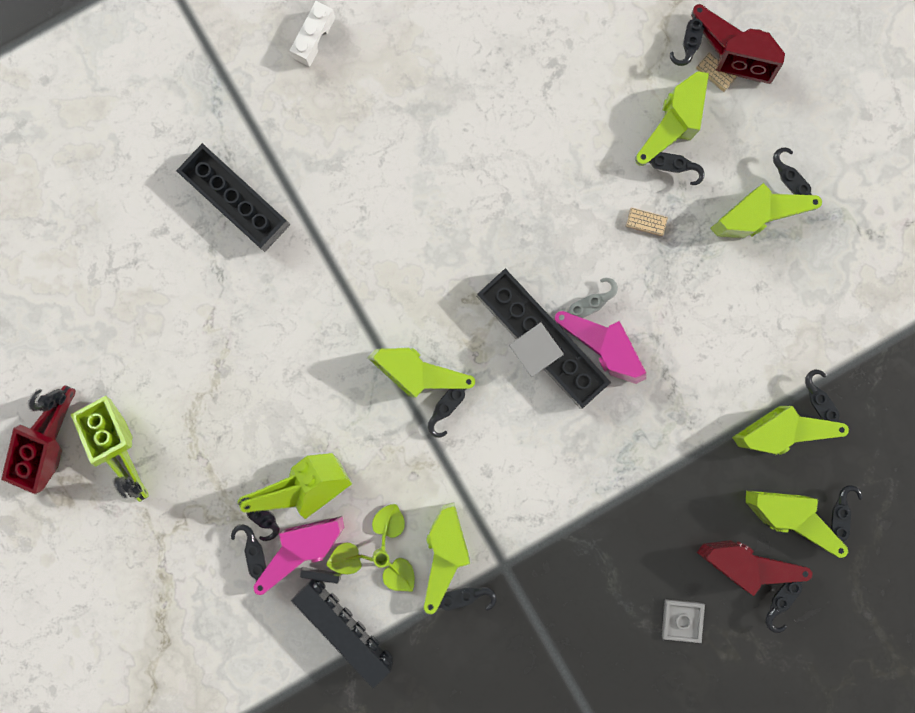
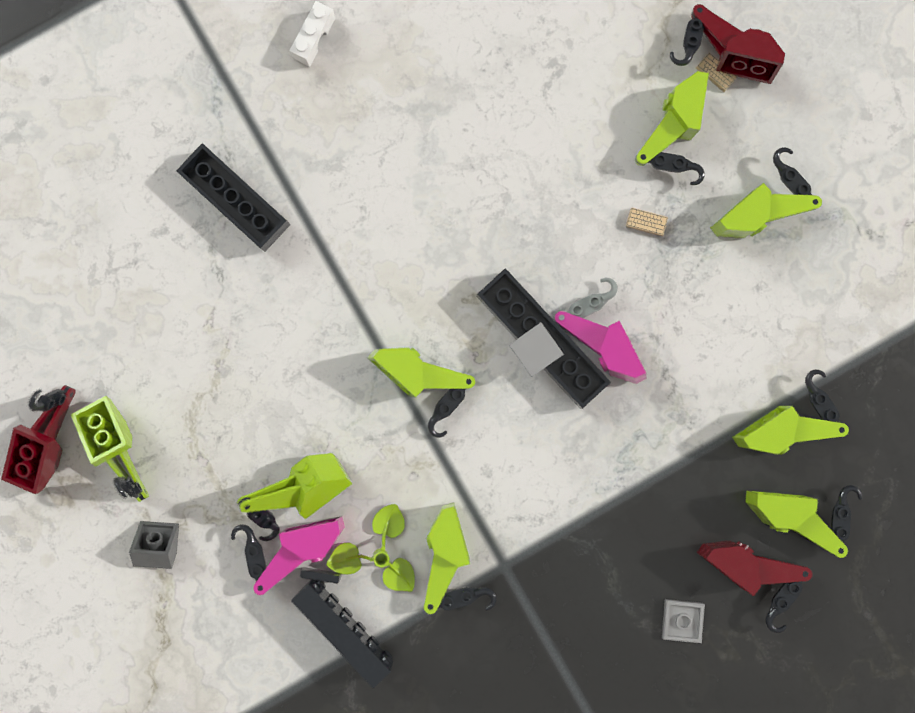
(155, 545): none -> dark grey slope

